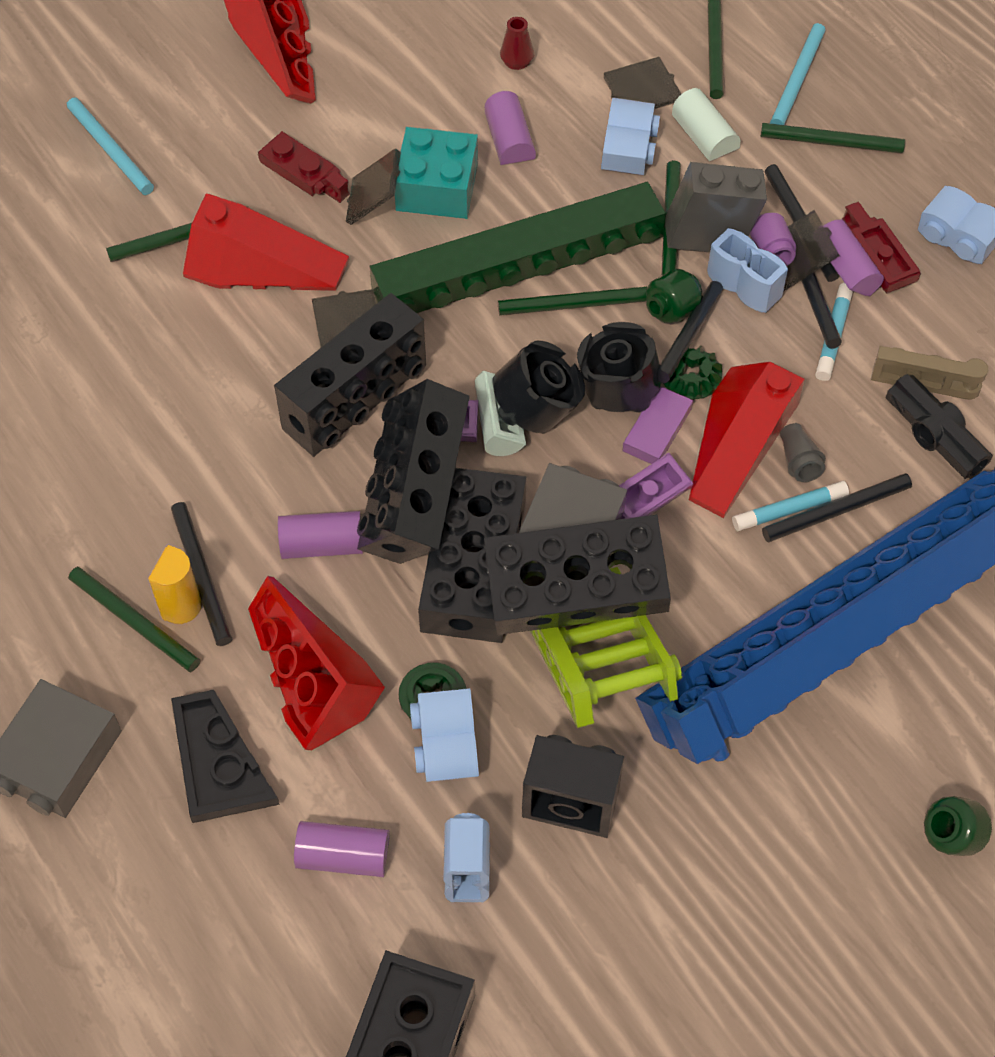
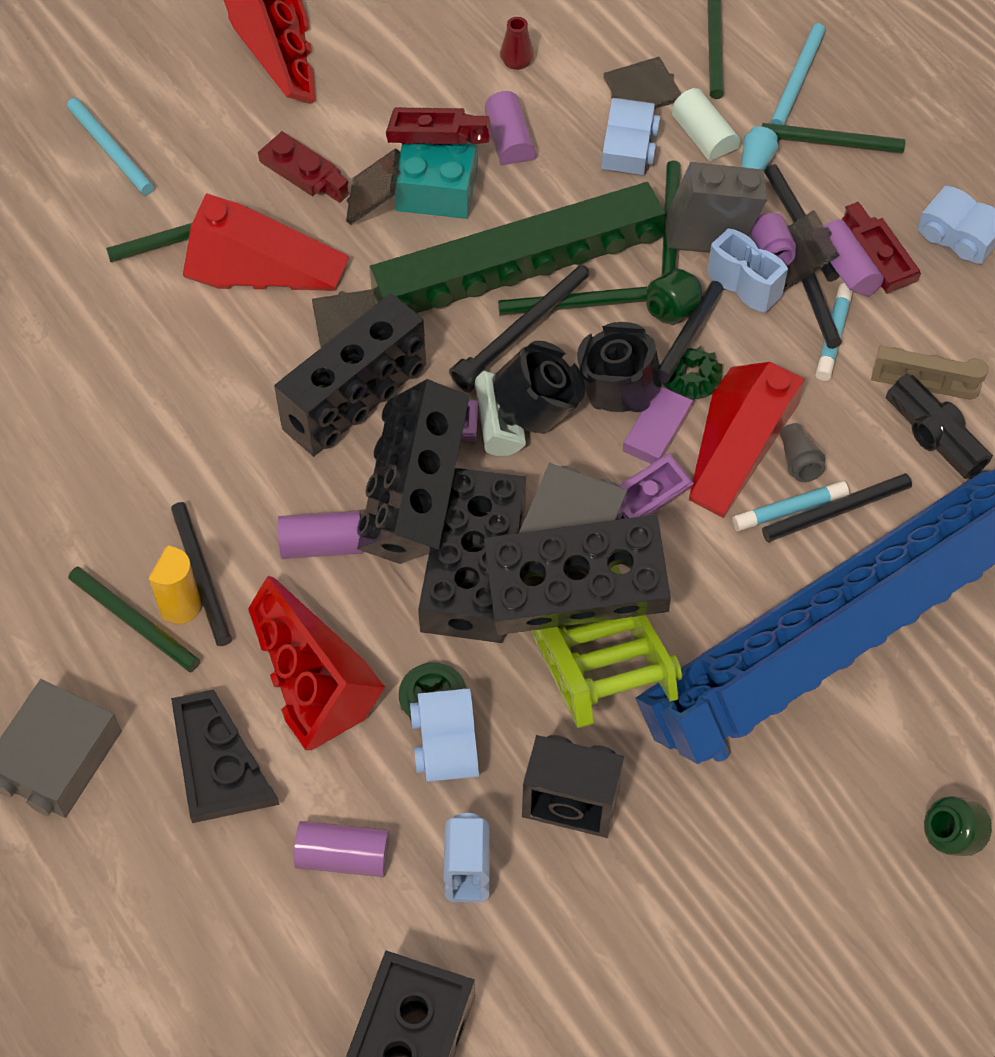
(437, 126): none -> dark red hinge
(467, 370): none -> black piece
(759, 148): none -> medium azure cone

